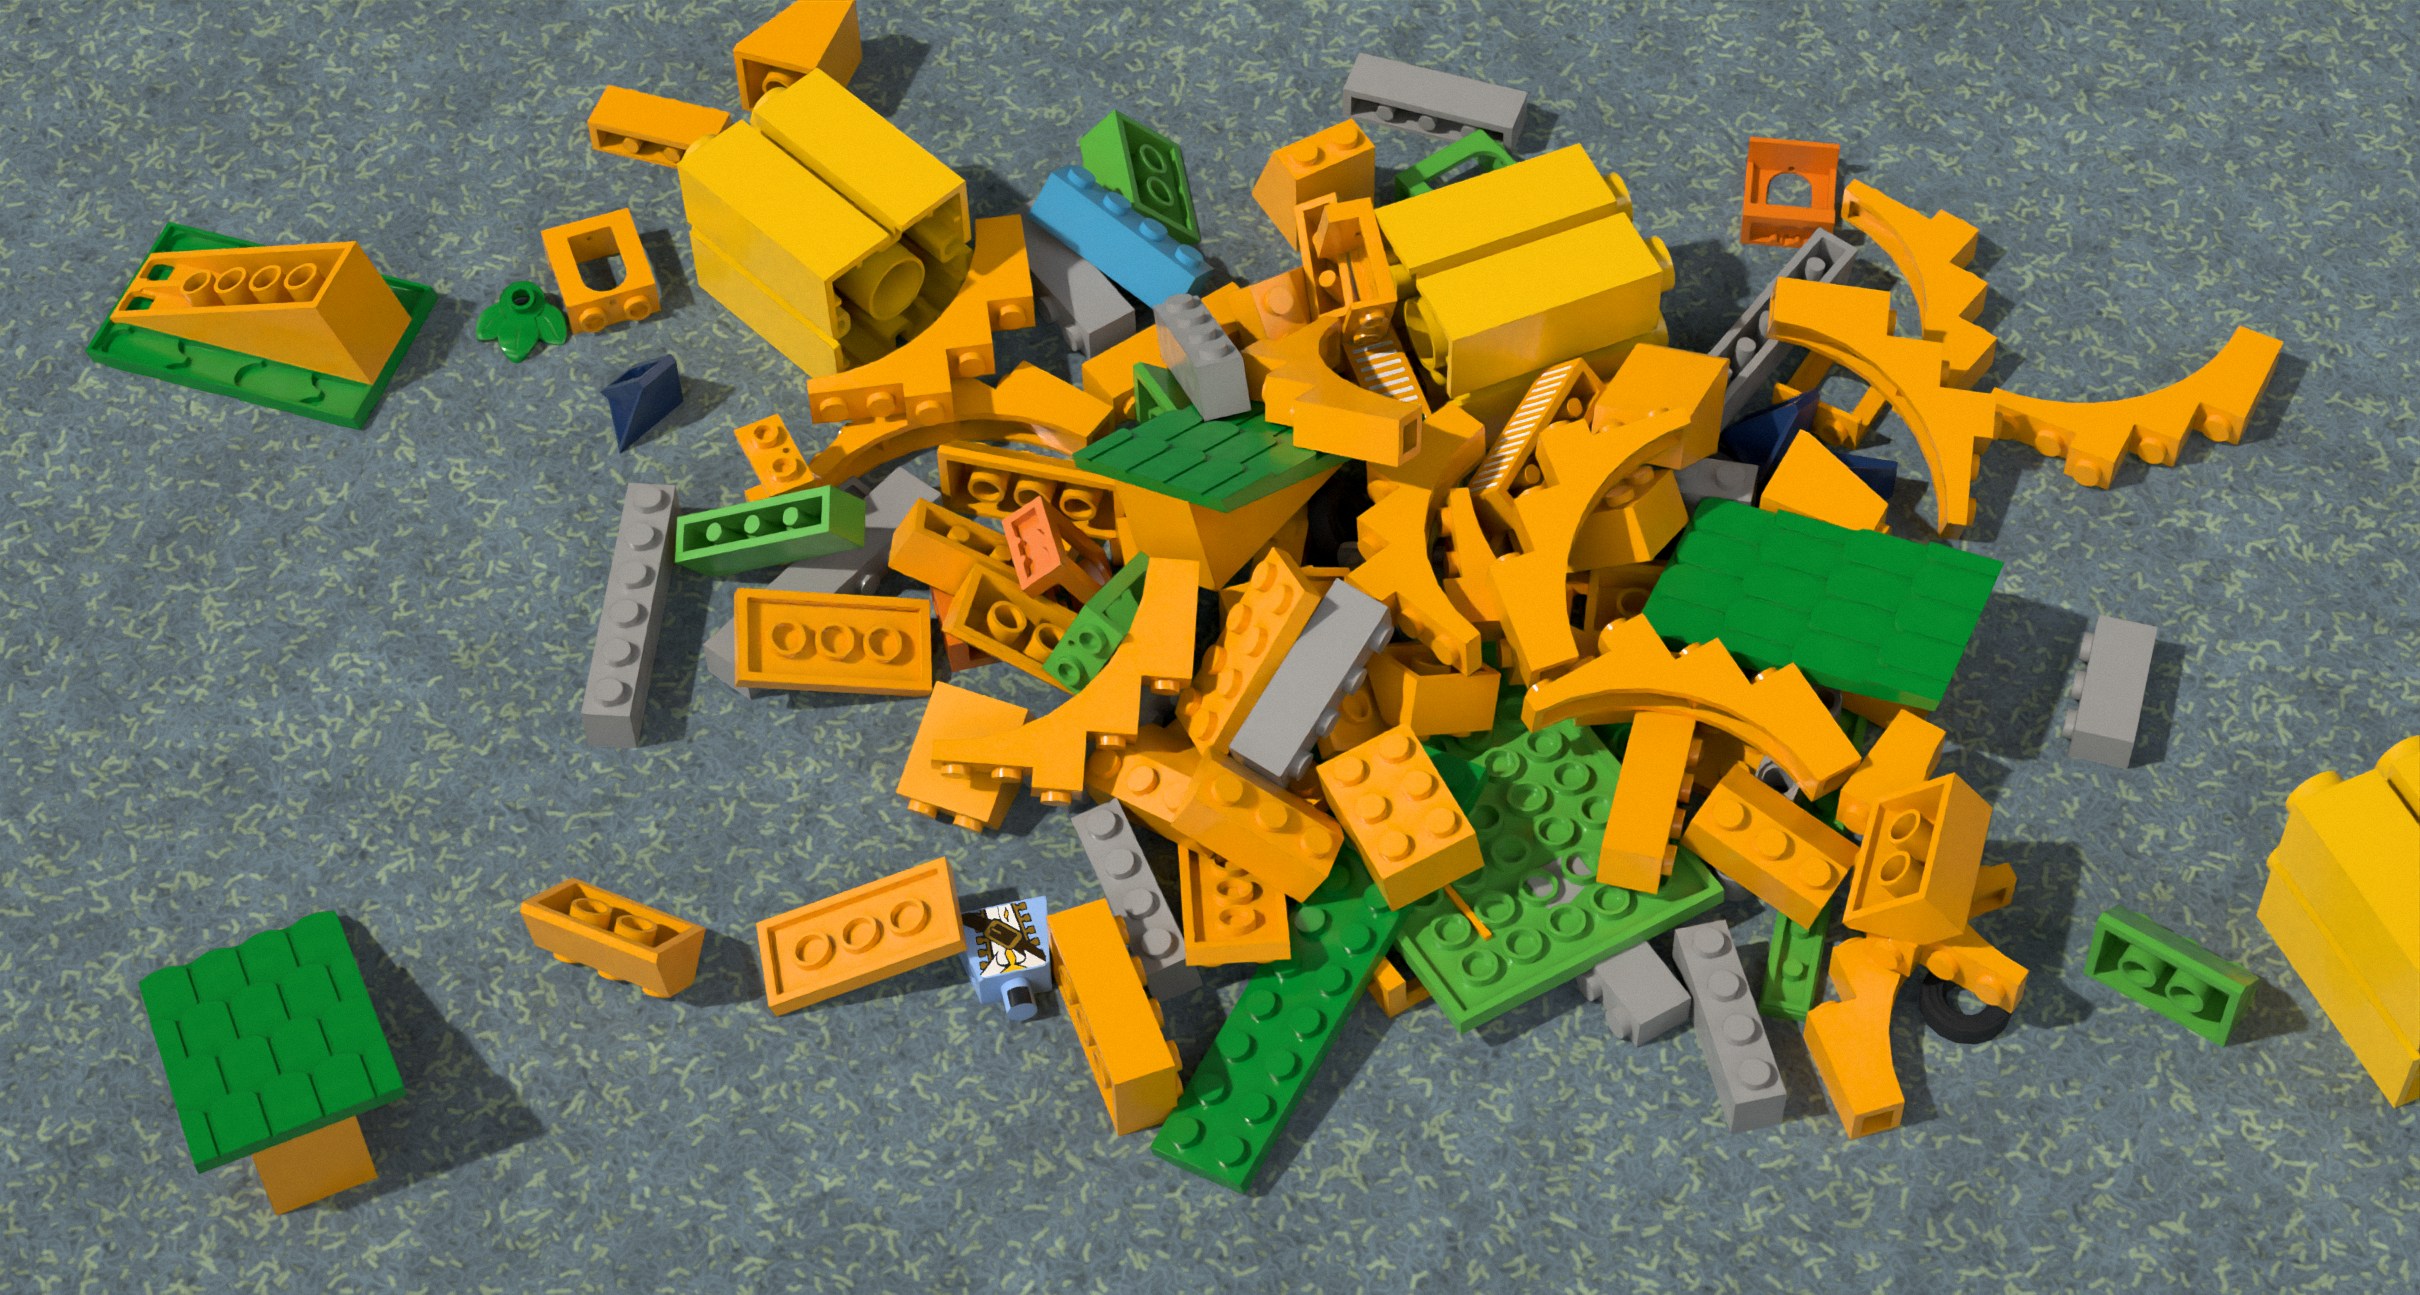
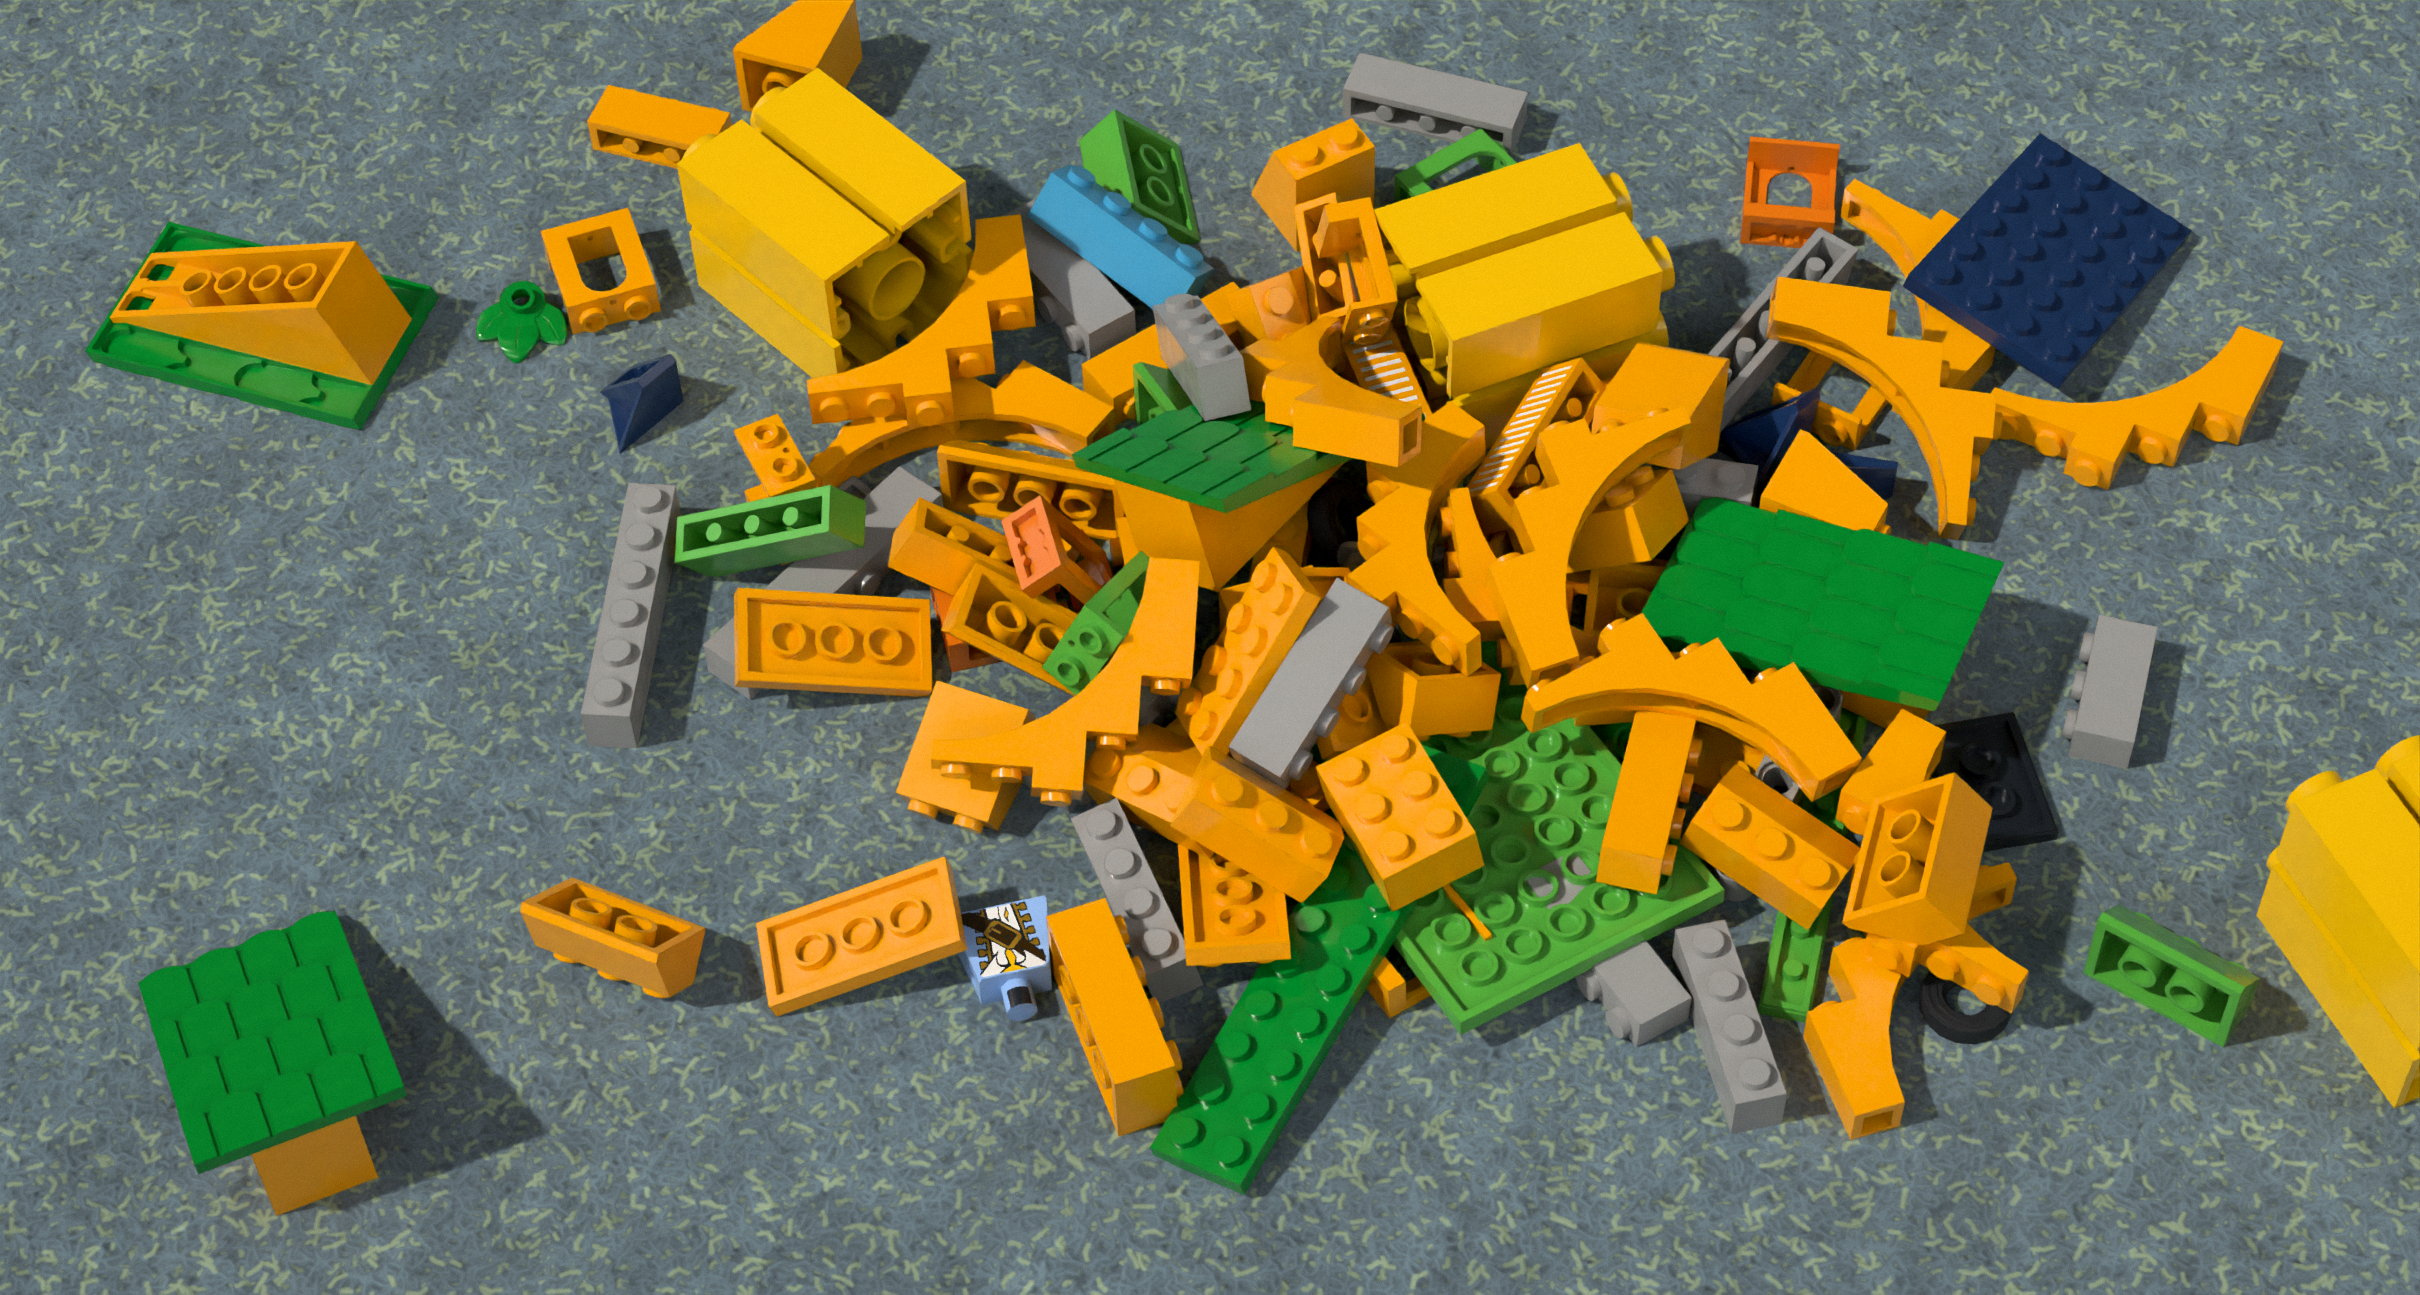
(1998, 767): none -> black tile
(2047, 260): none -> dark blue plate

